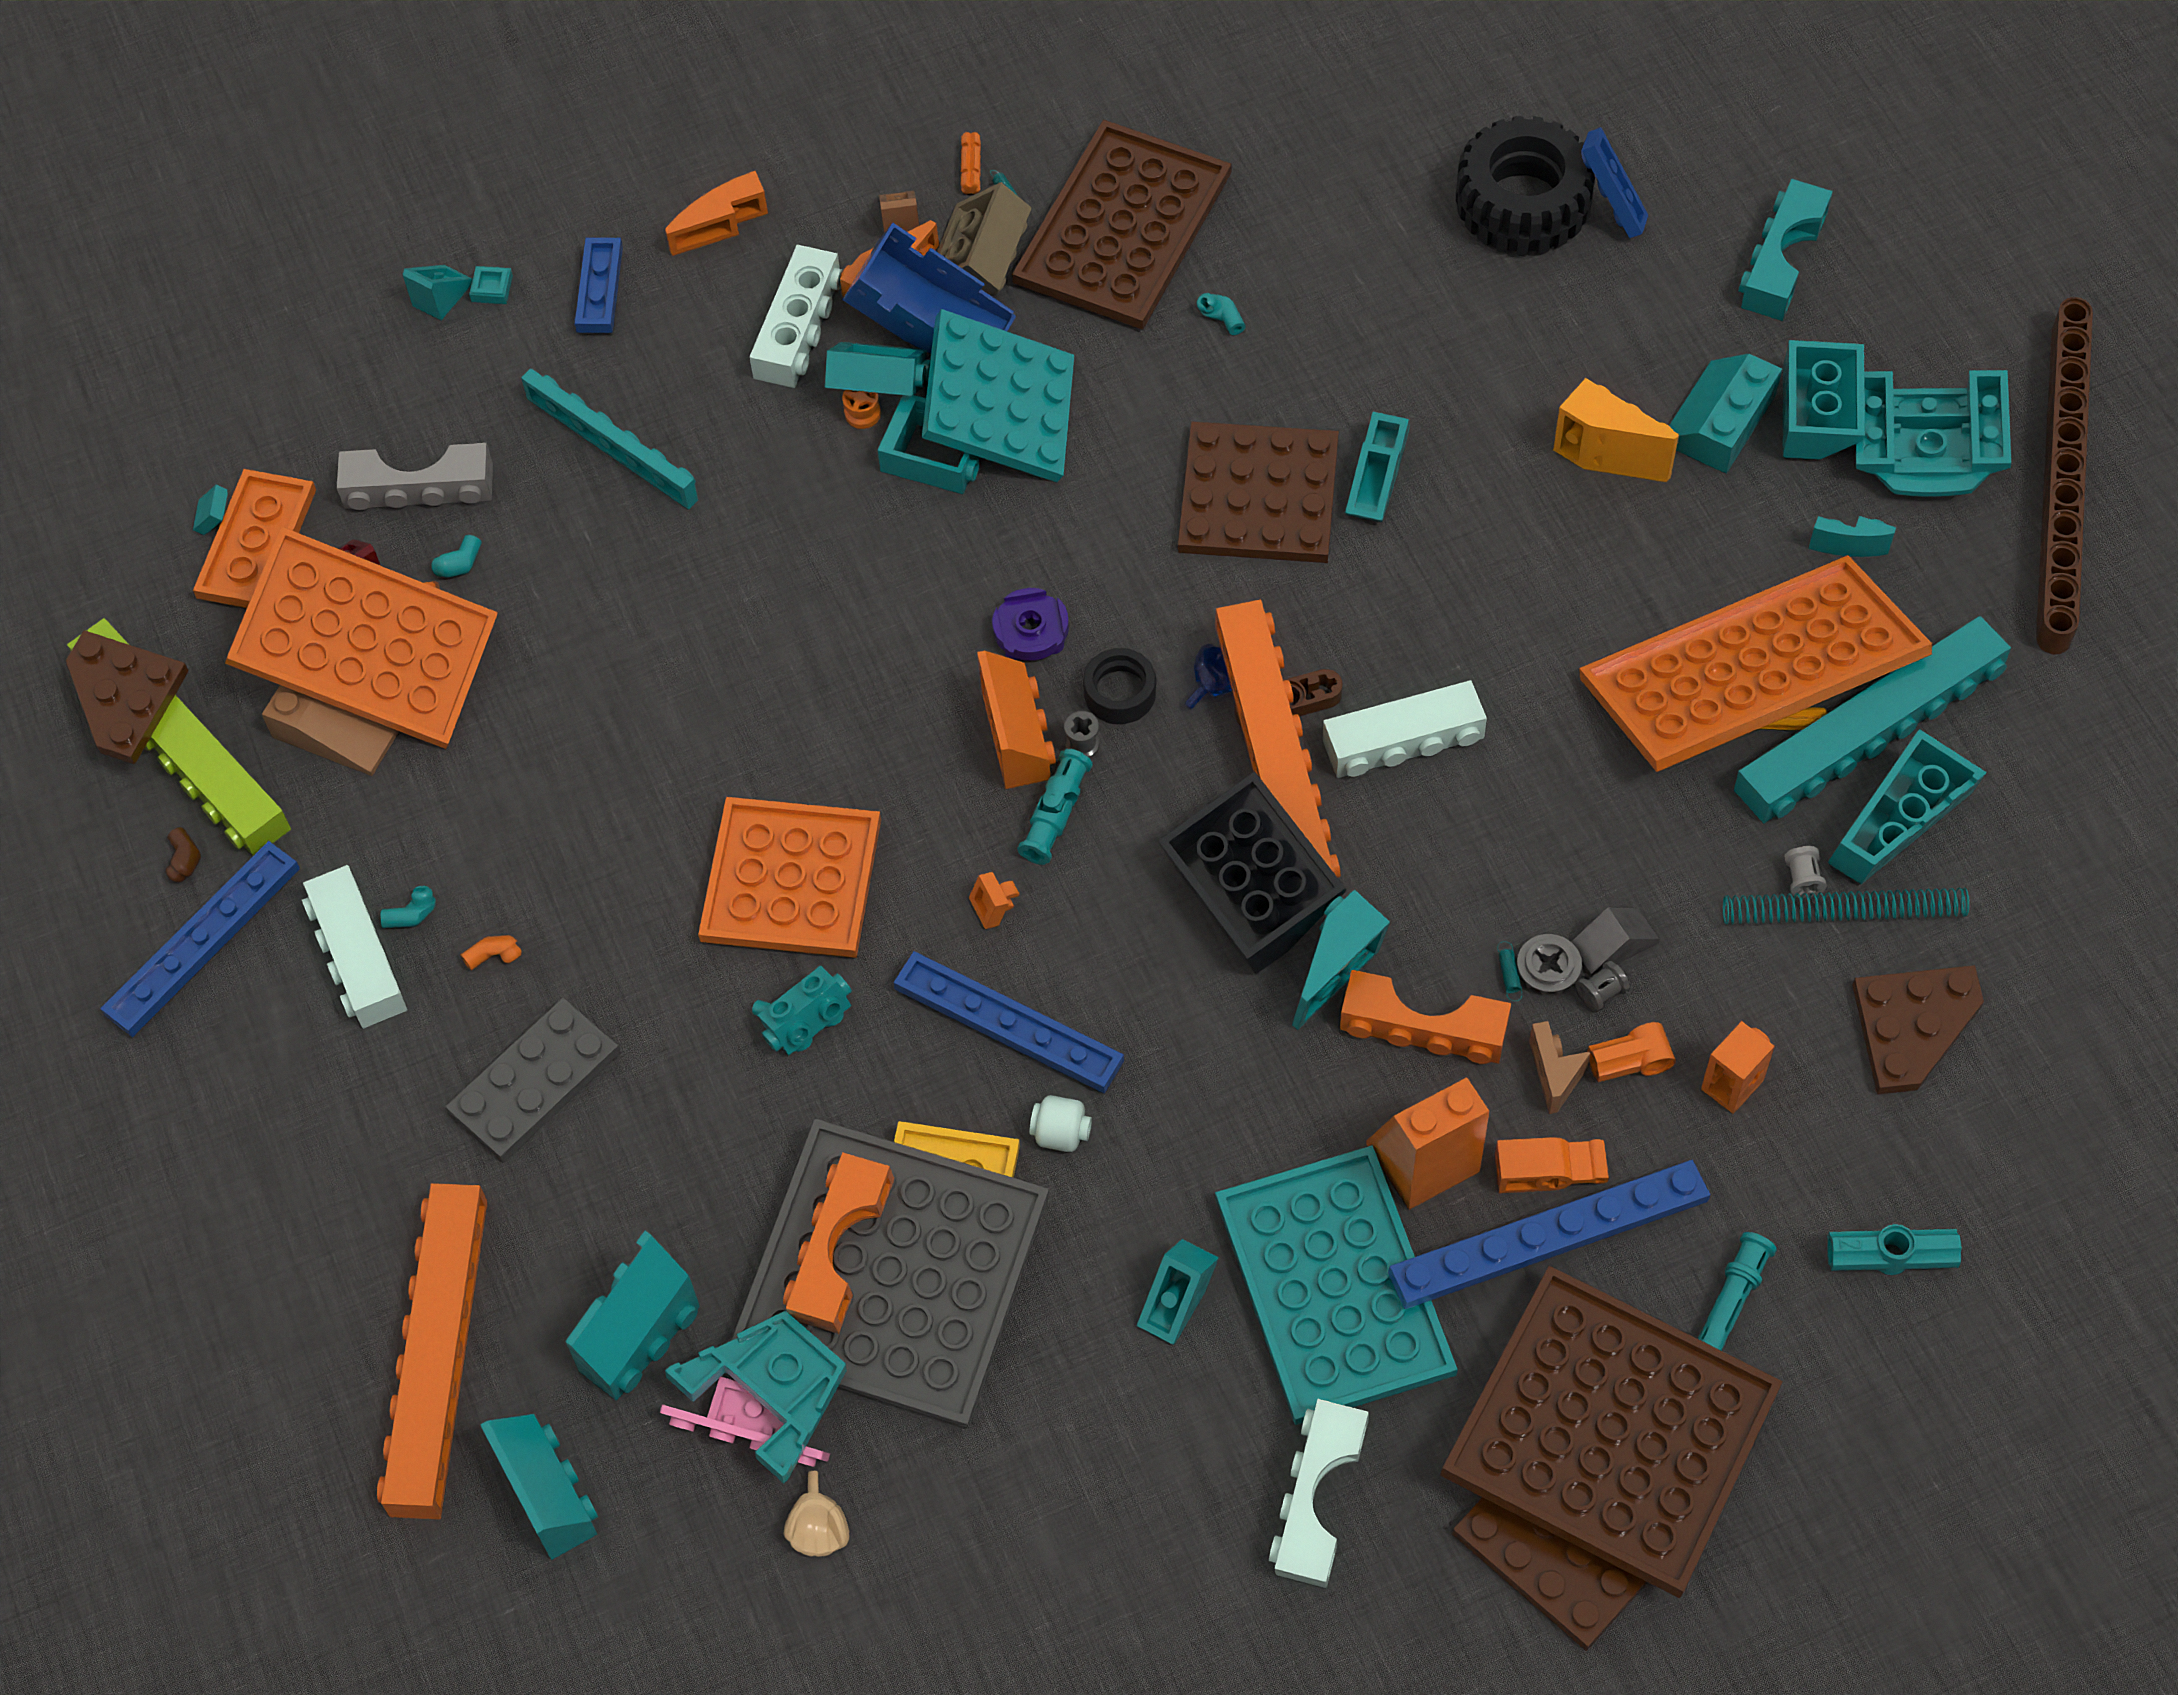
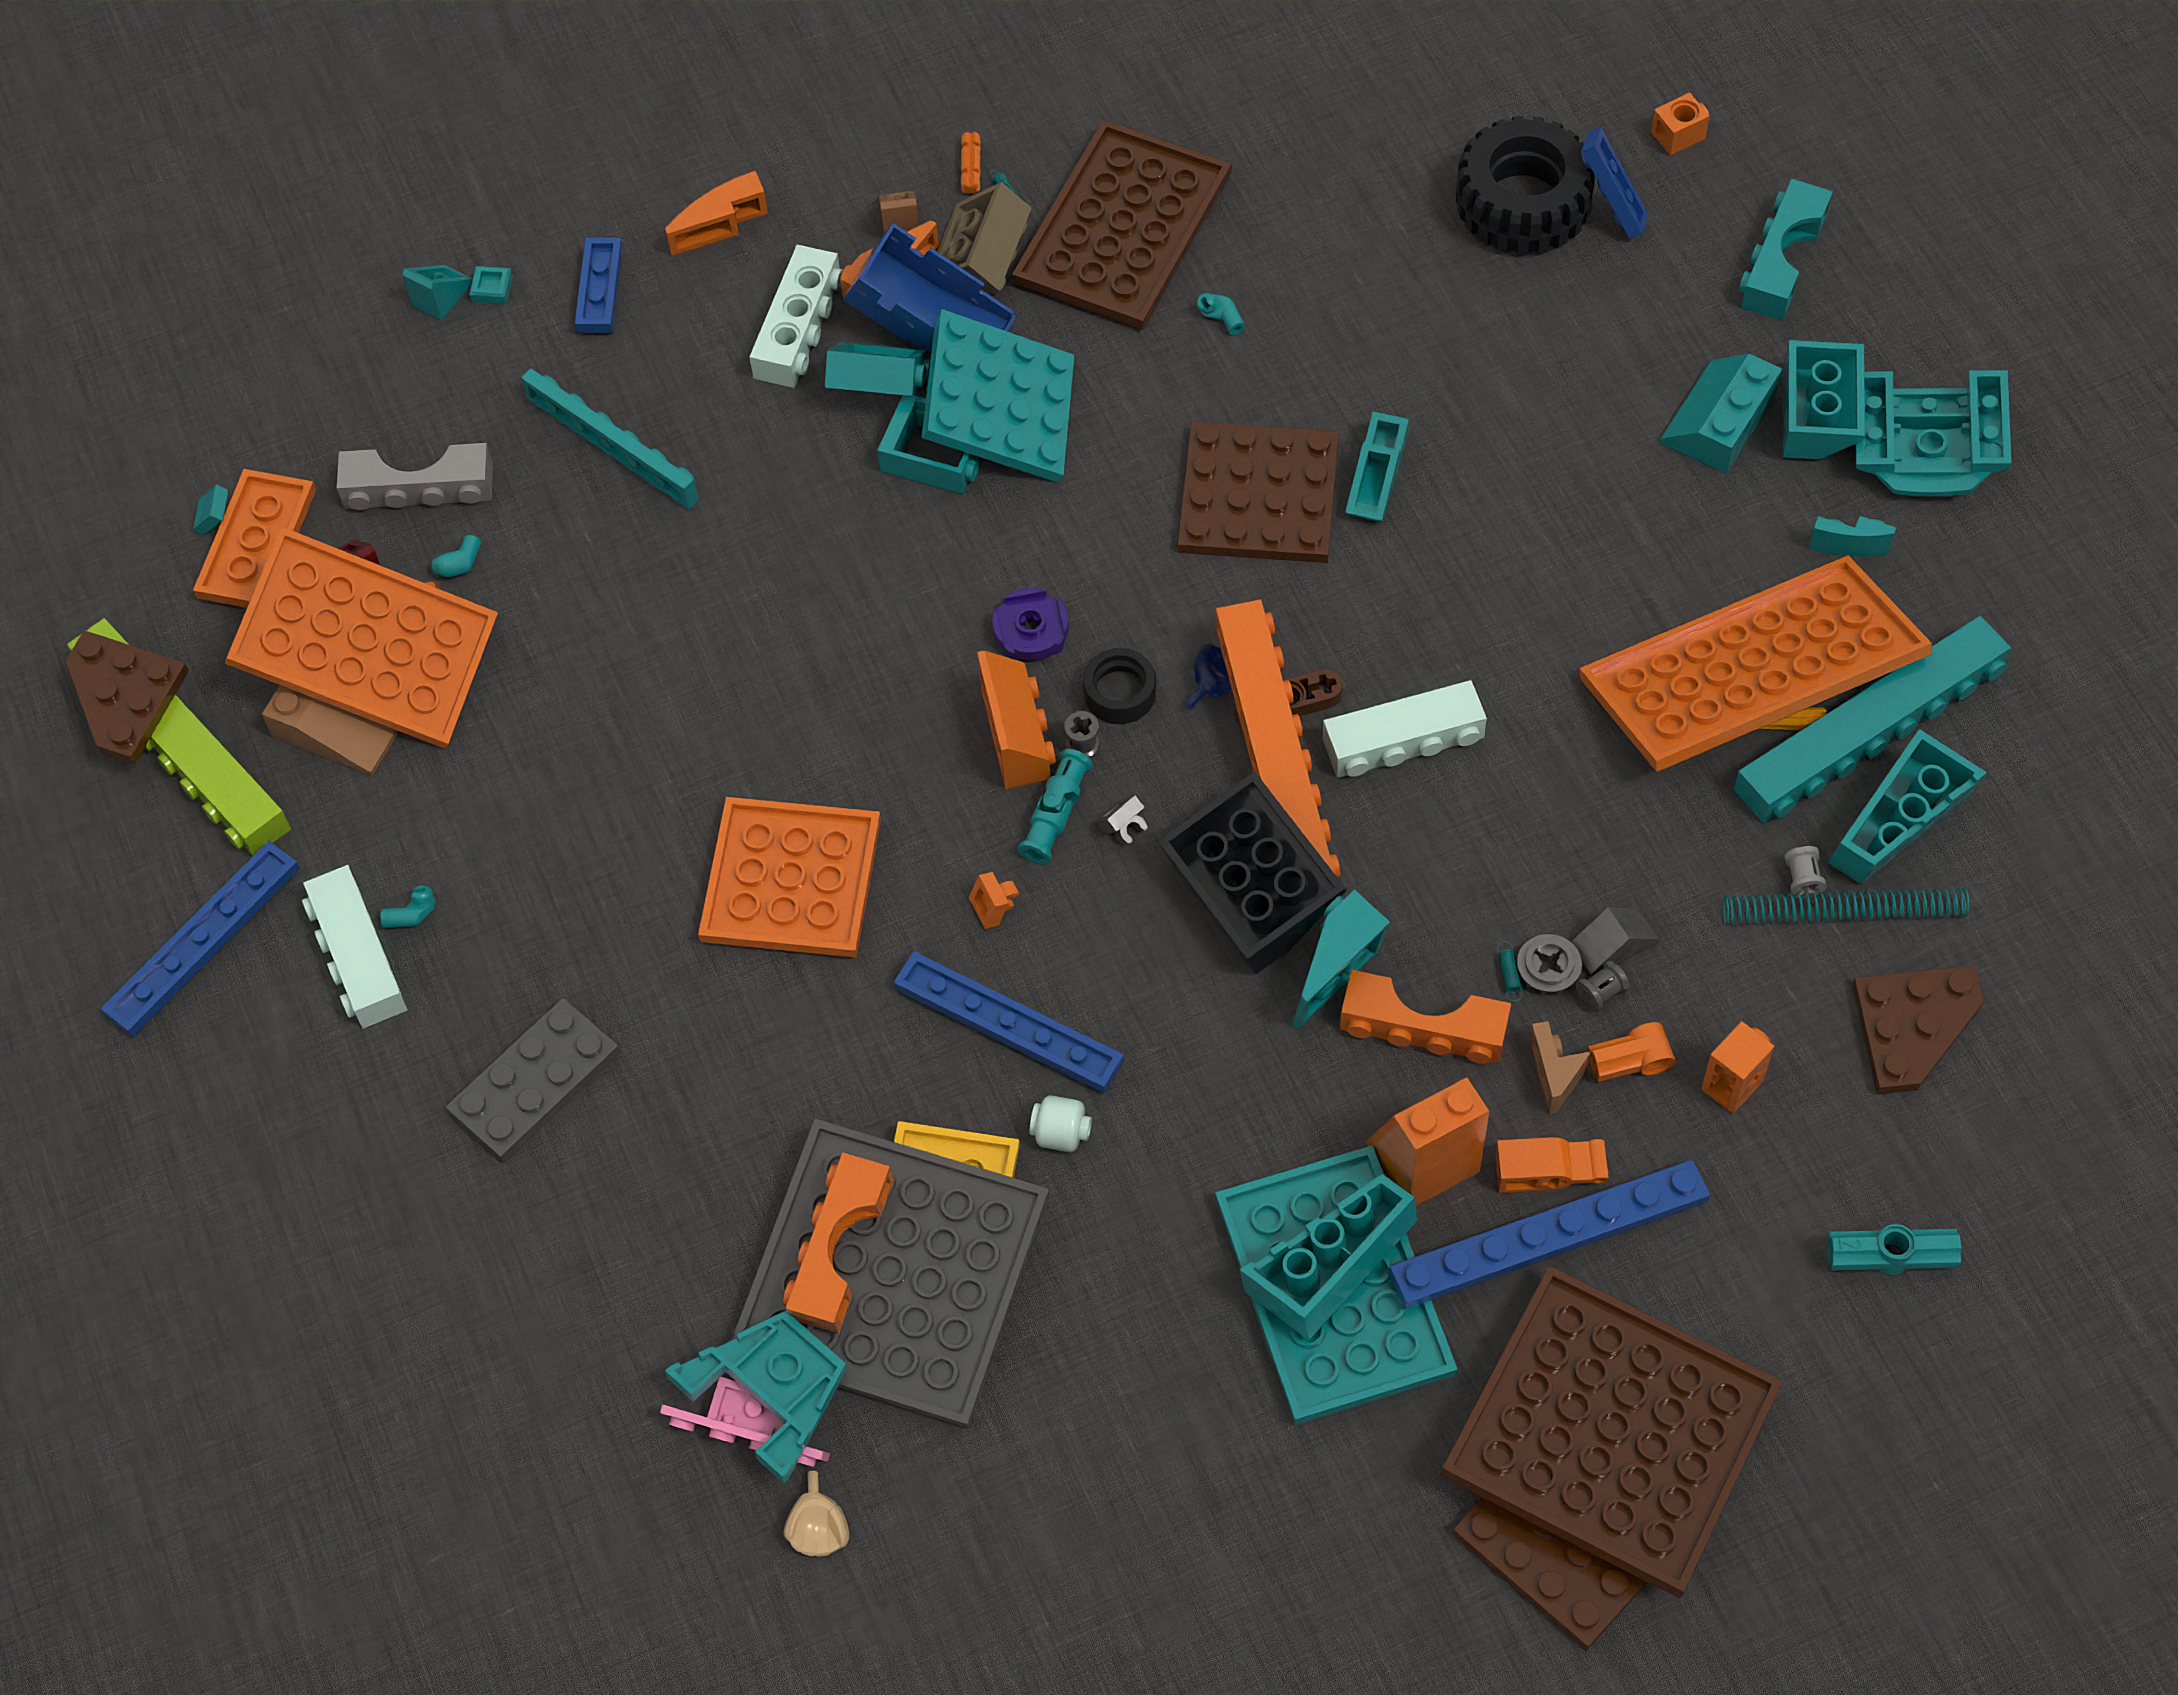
(185, 858): reddish brown arm -> none
(433, 1352): orange brick -> none
(490, 946): orange arm -> none
(542, 1482): teal slope -> none
(635, 1321): teal wedge -> none
(803, 1011): teal brick -> none
(858, 417): orange wheel -> none
(1120, 816): none -> tile
(1177, 1290): teal slope -> none
(1328, 1260): none -> teal wedge
(1333, 1440): light aqua arch -> none
(1613, 435): light orange slope -> none
(1680, 123): none -> orange brick
(1742, 1277): teal pin -> none
(2064, 477): reddish brown beam -> none

